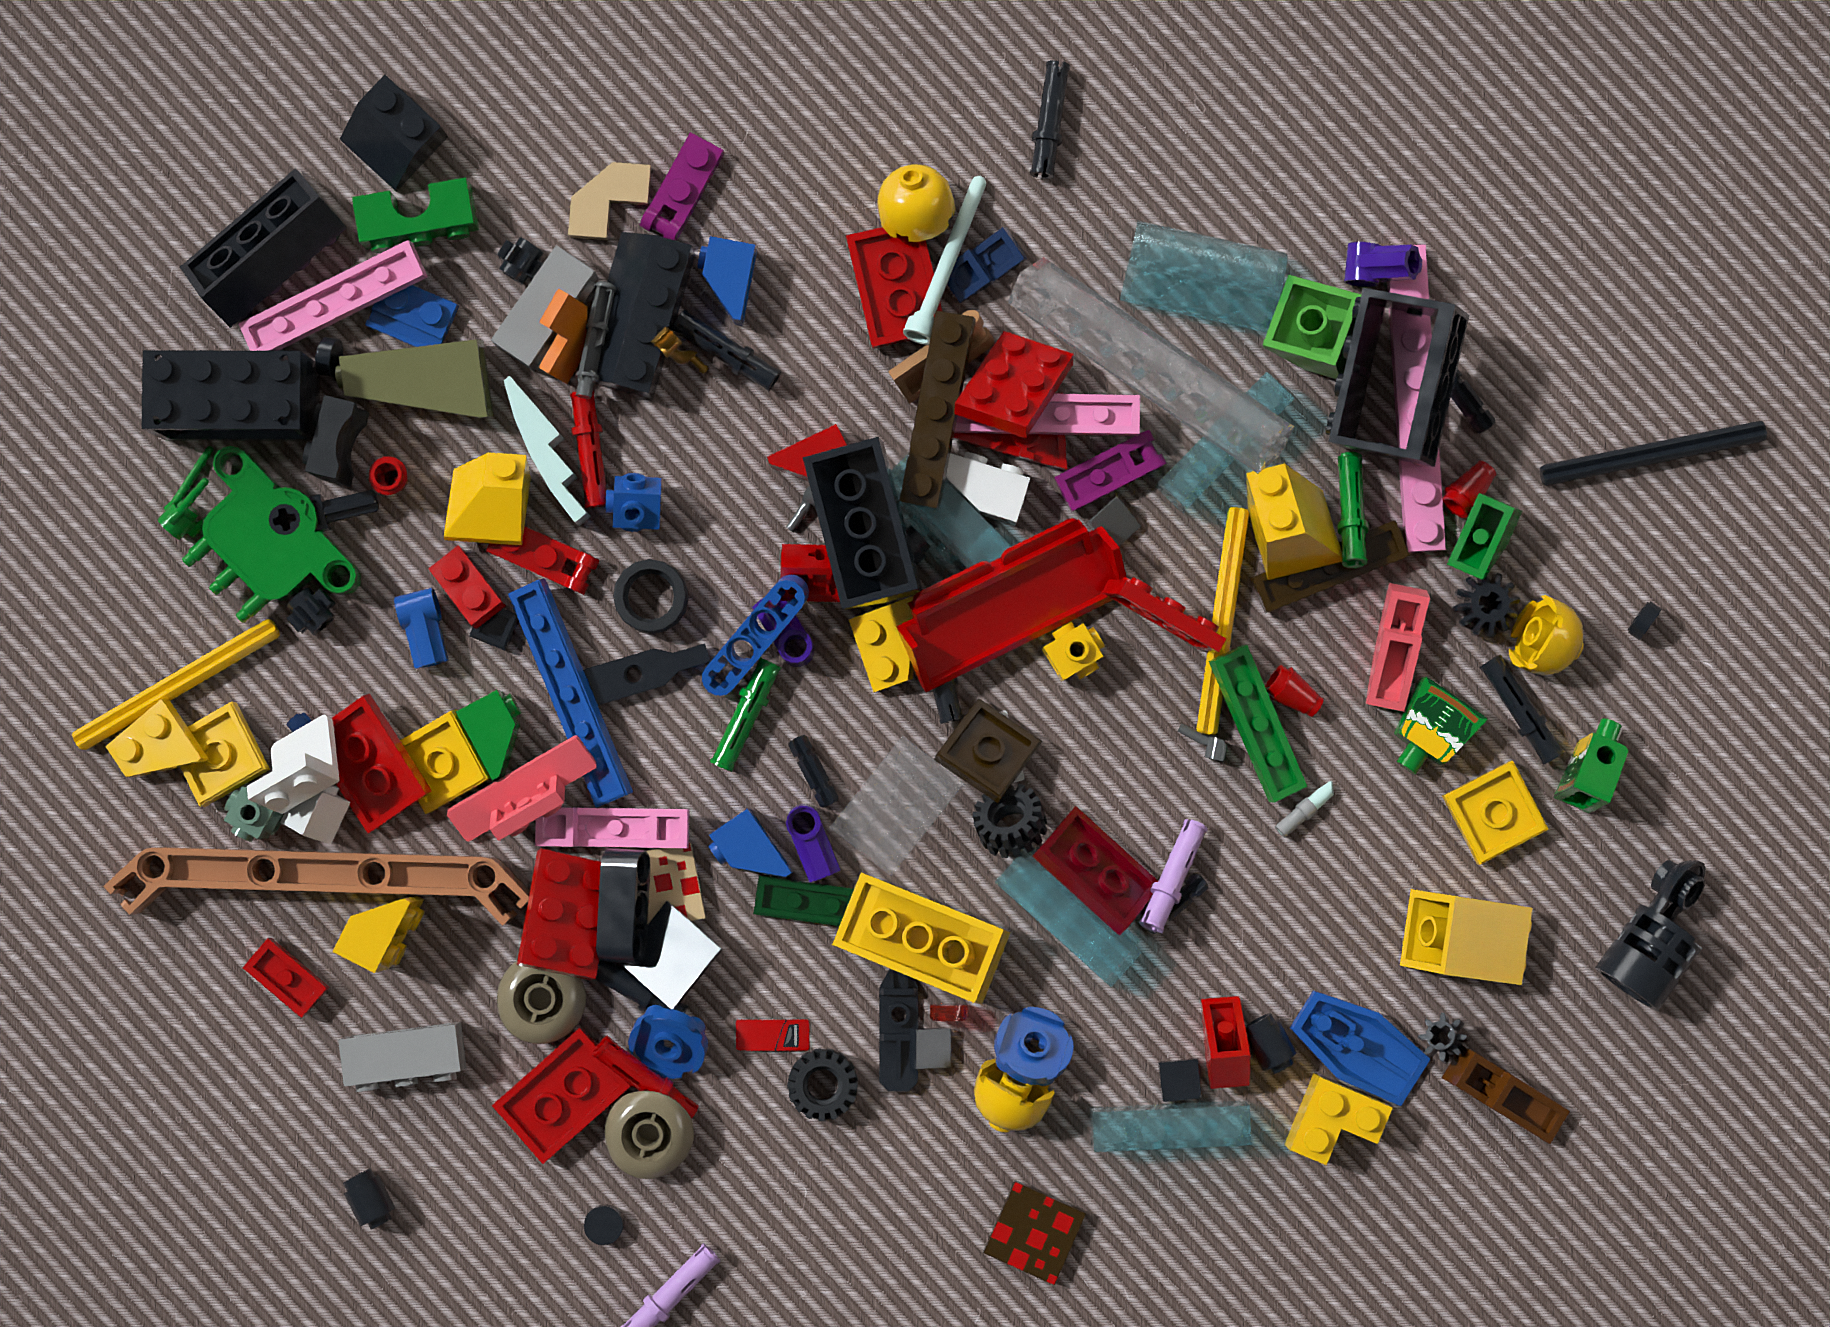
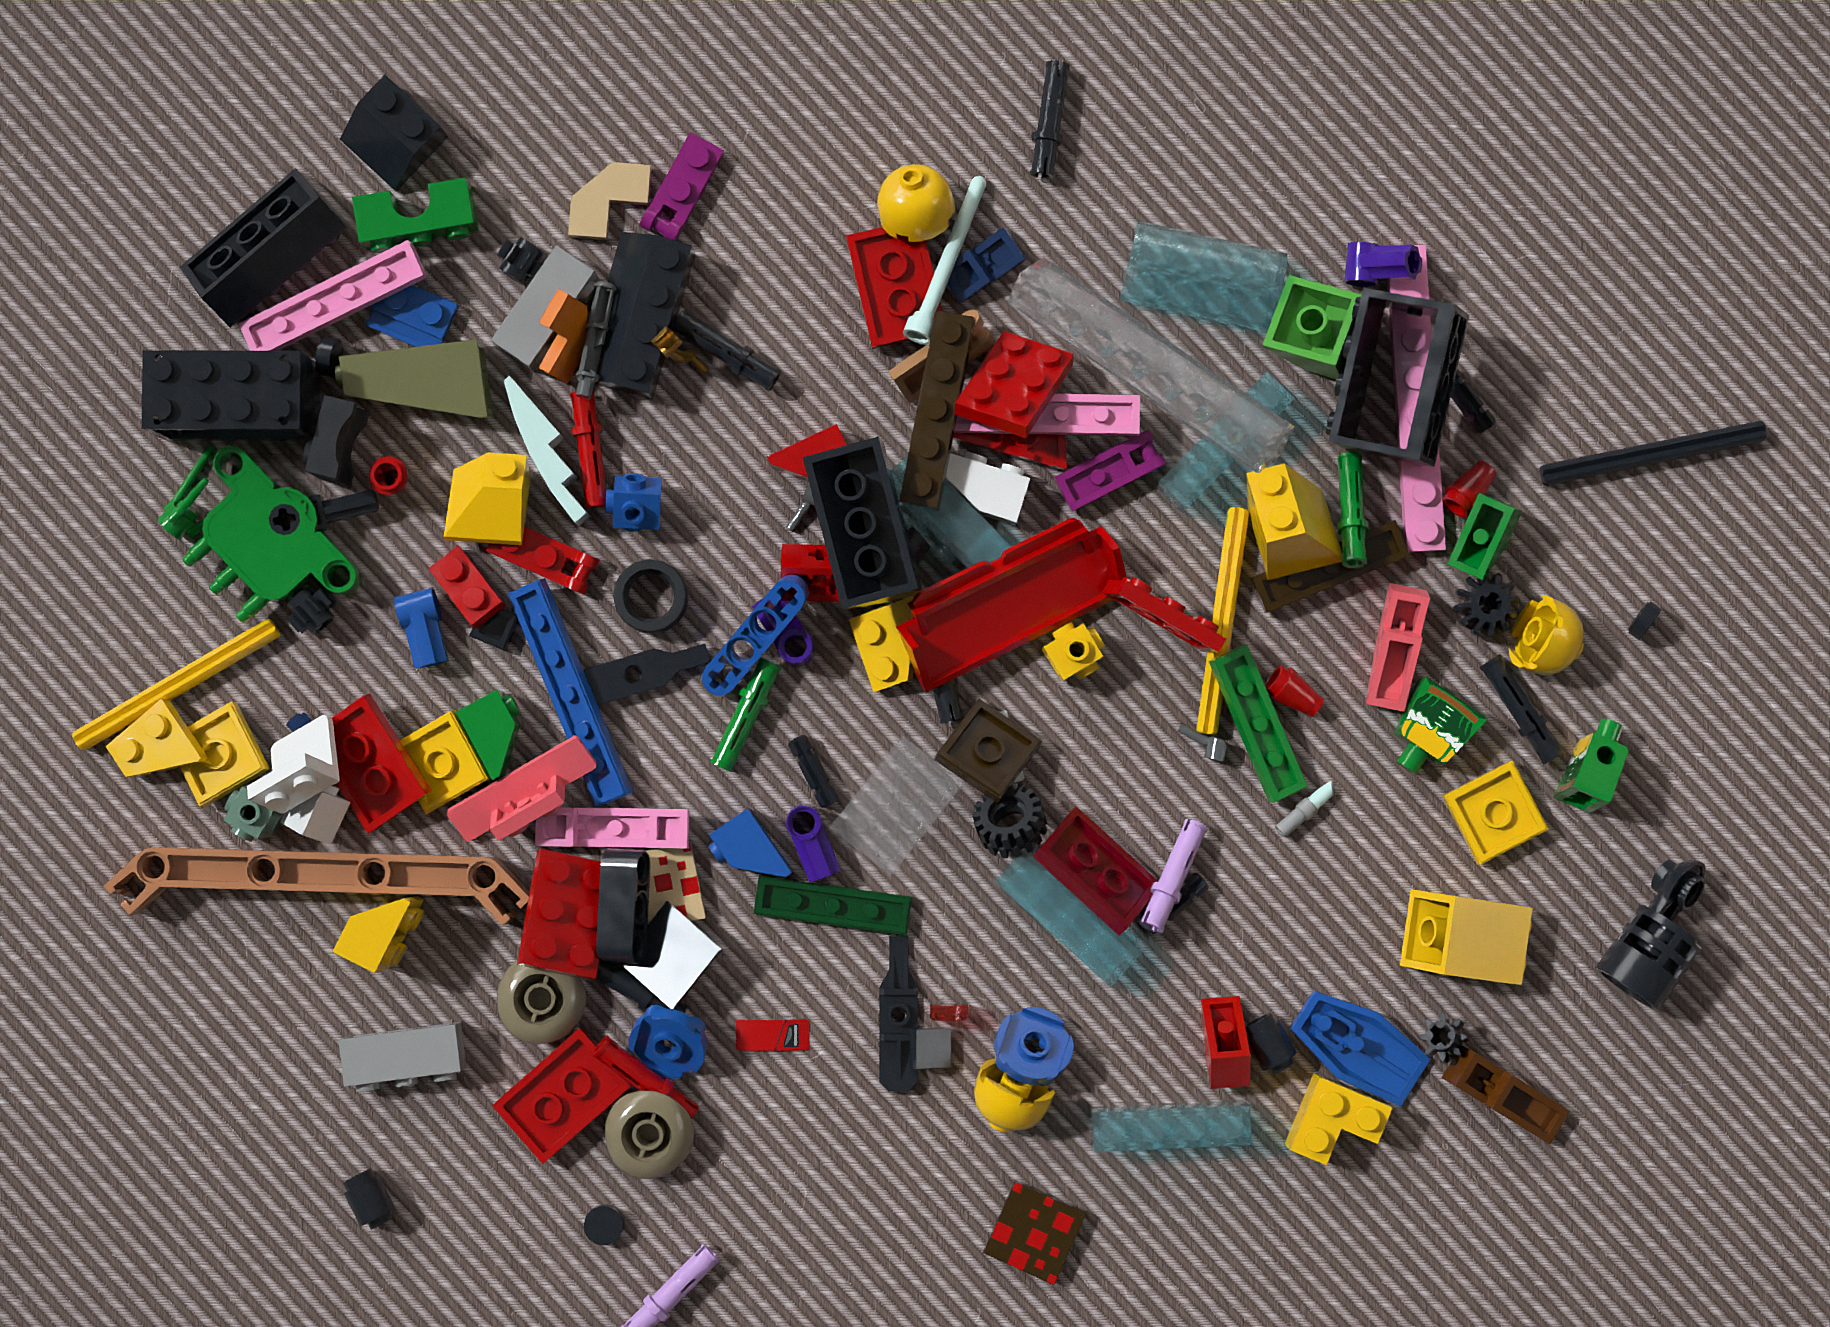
(286, 977): red plate -> none
(729, 273): blue slope -> none
(822, 1108): black tyre -> none
(921, 938): yellow slope -> none
(1116, 521): dark grey slope -> none
(1179, 1079): black tile -> none

